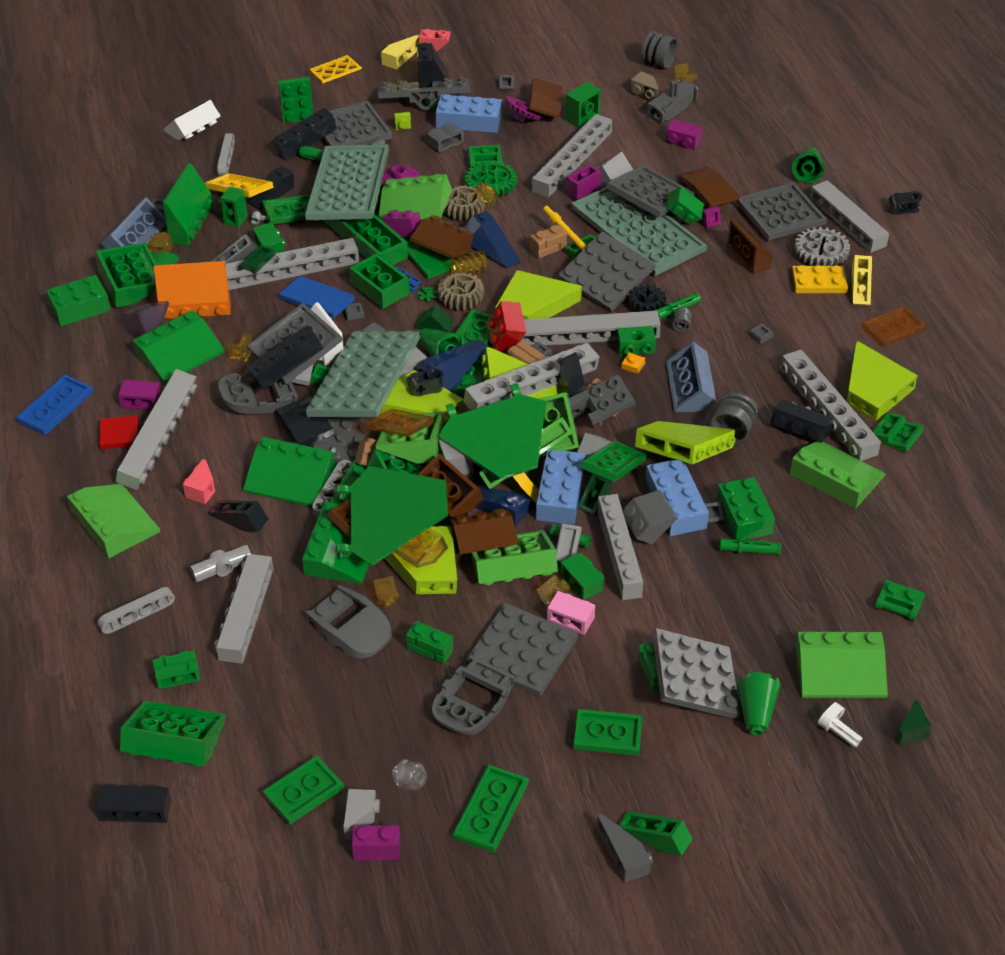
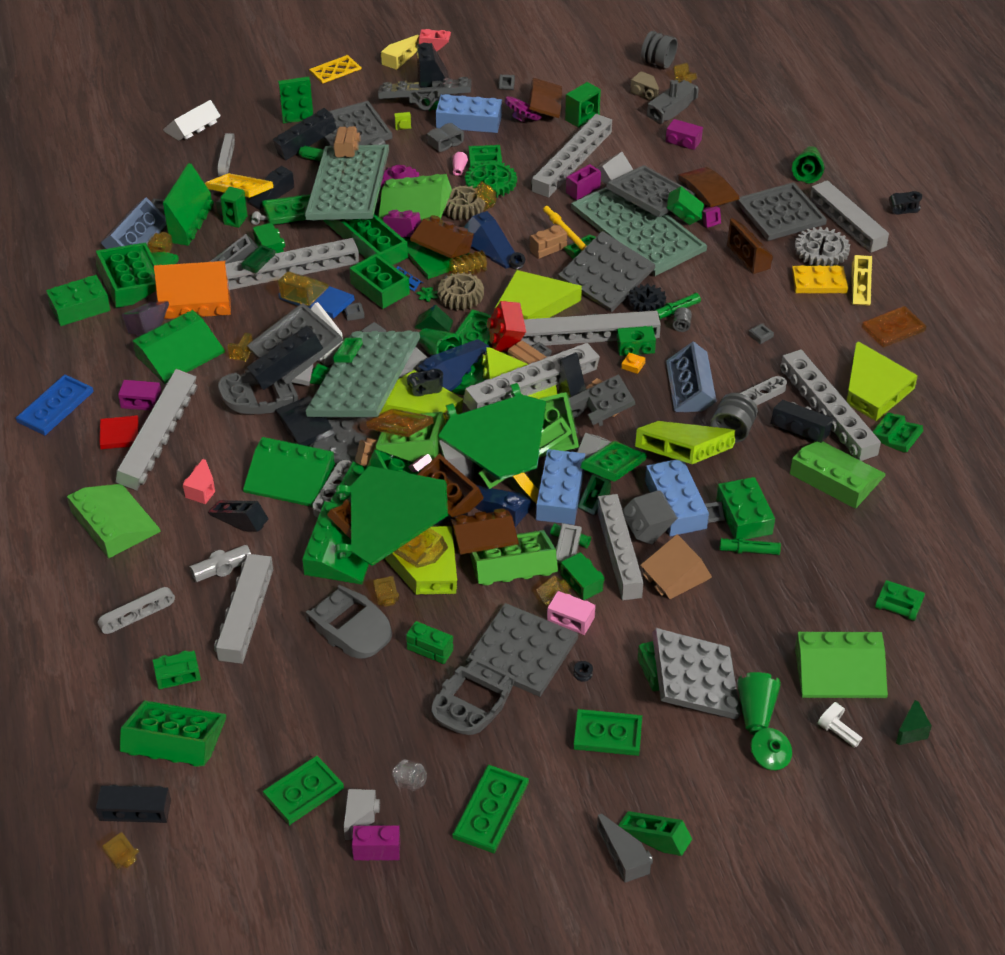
(120, 851): none -> clear yellow bracket
(300, 288): none -> clear yellow slope
(346, 141): none -> medium nougat brick
(348, 350): none -> green tile
(420, 463): none -> tile
(459, 162): none -> bright pink cone
(514, 256): none -> black bush
(580, 676): none -> black bush
(675, 568): none -> medium nougat slope
(764, 752): none -> green dish
(774, 386): none -> light grey beam

